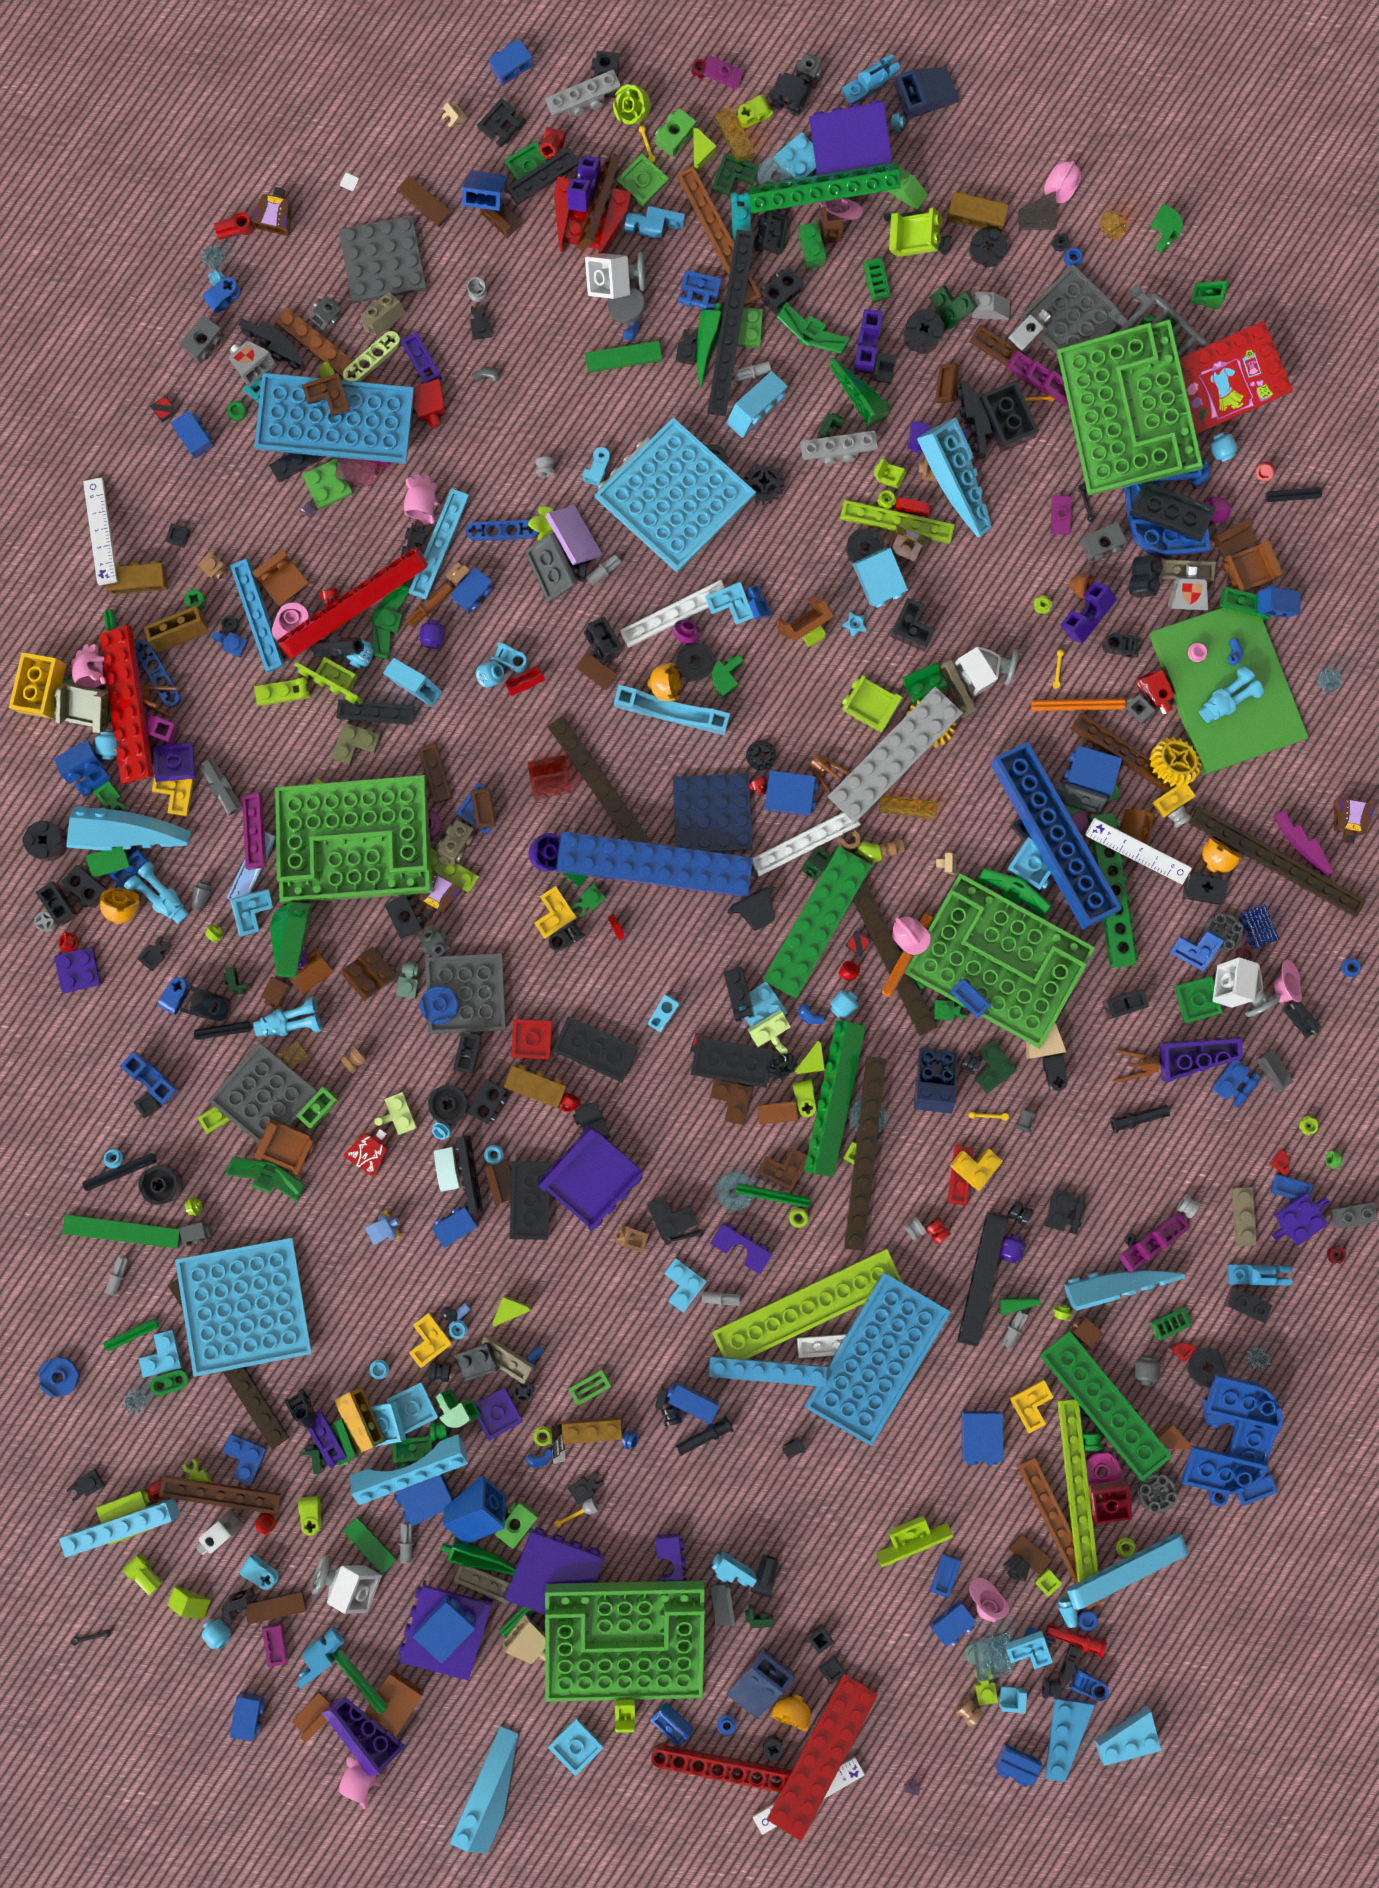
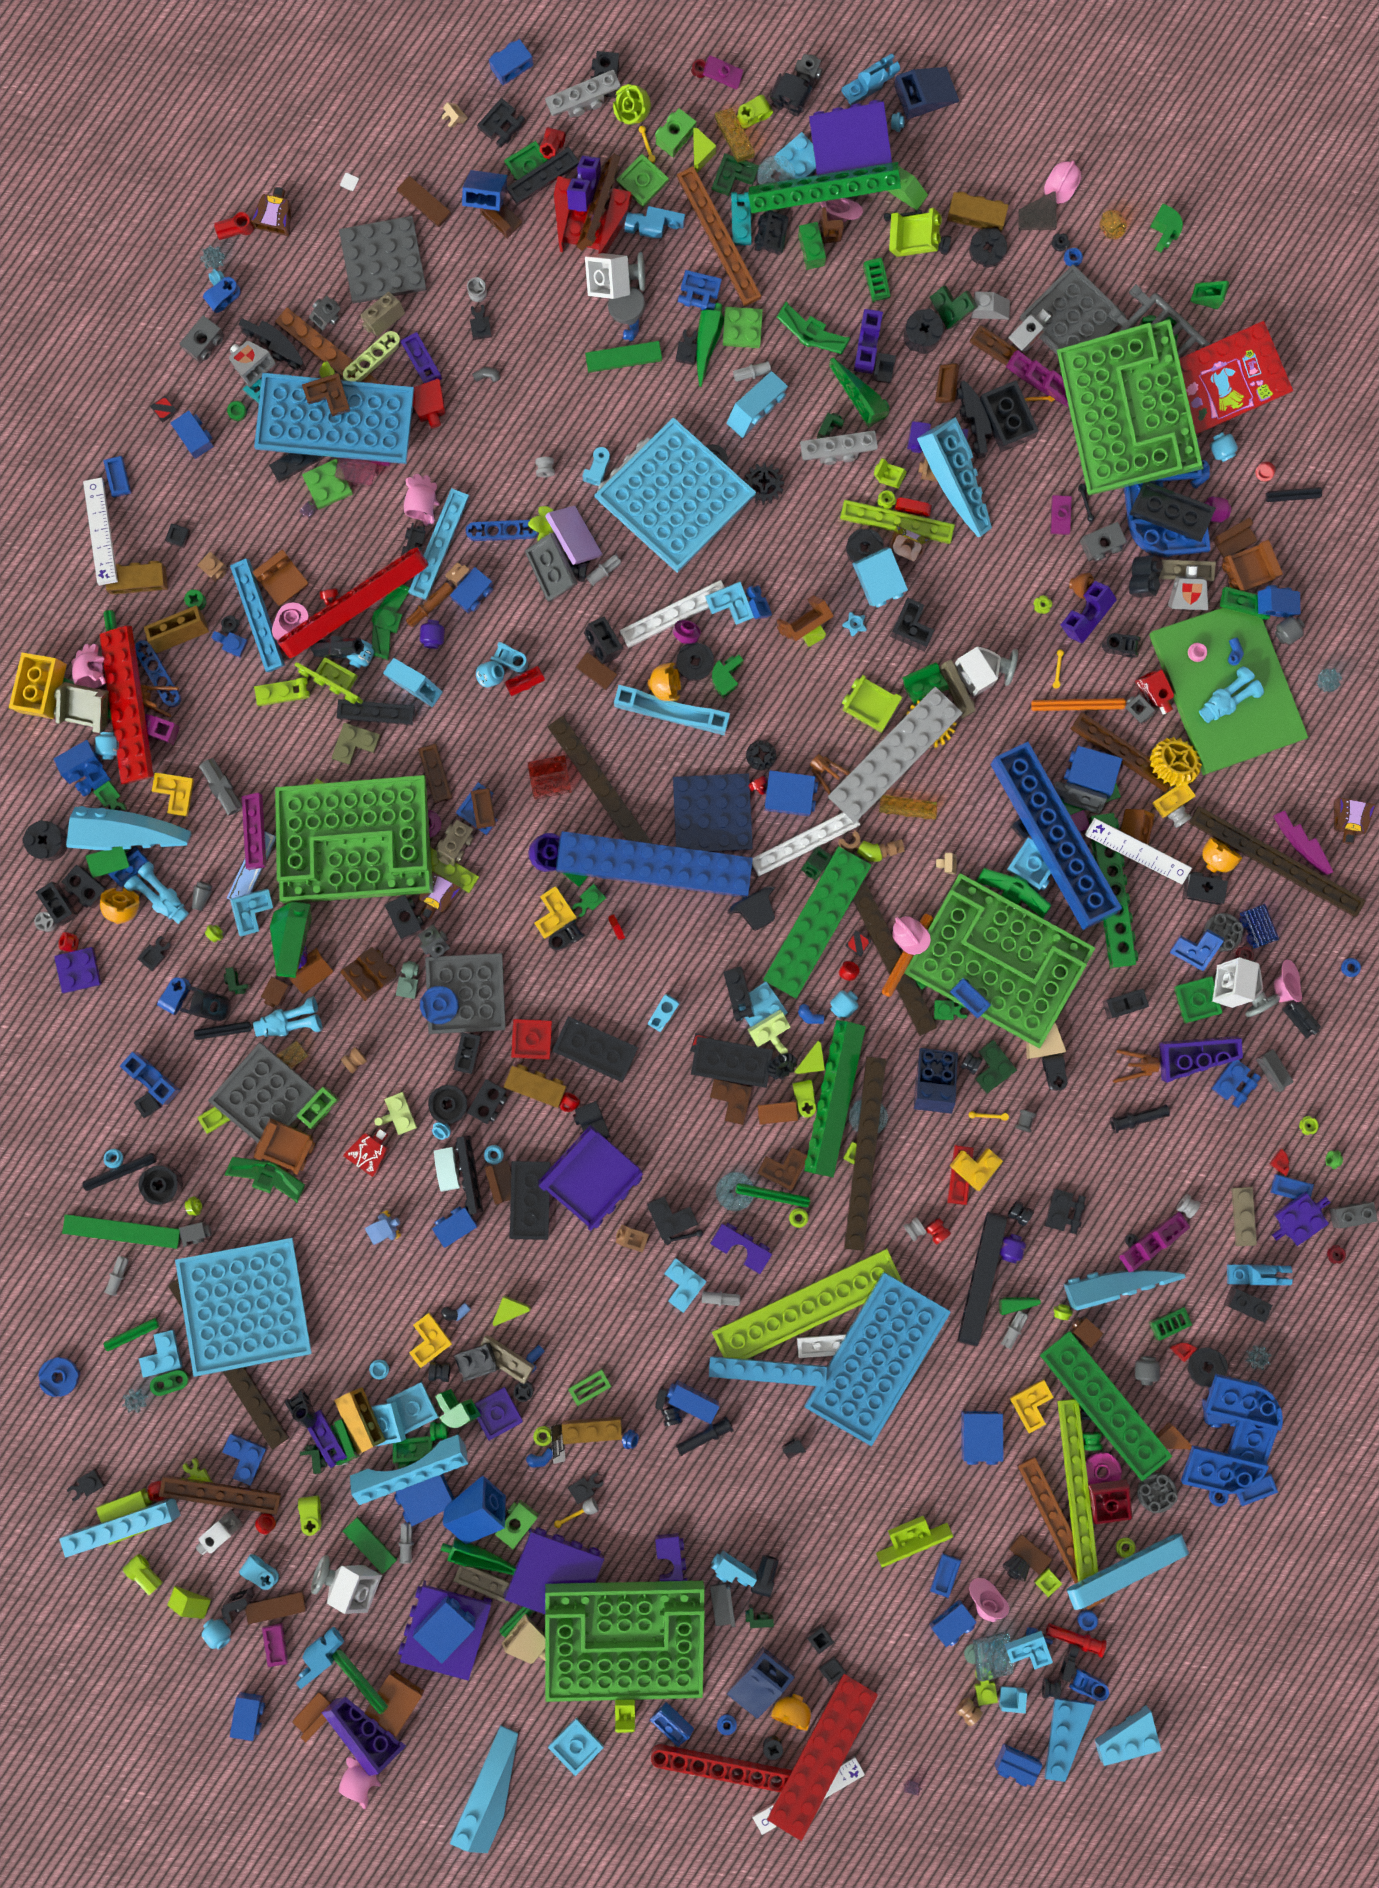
(75, 1640): black hinge -> none
(117, 476): none -> blue tile
(174, 762): dark purple plate -> none
(457, 1334): medium azure plate -> none
(731, 323): black plate -> none
(784, 292): black brick -> none
(1067, 1611): medium azure cone -> none
(1289, 630): none -> dark grey head

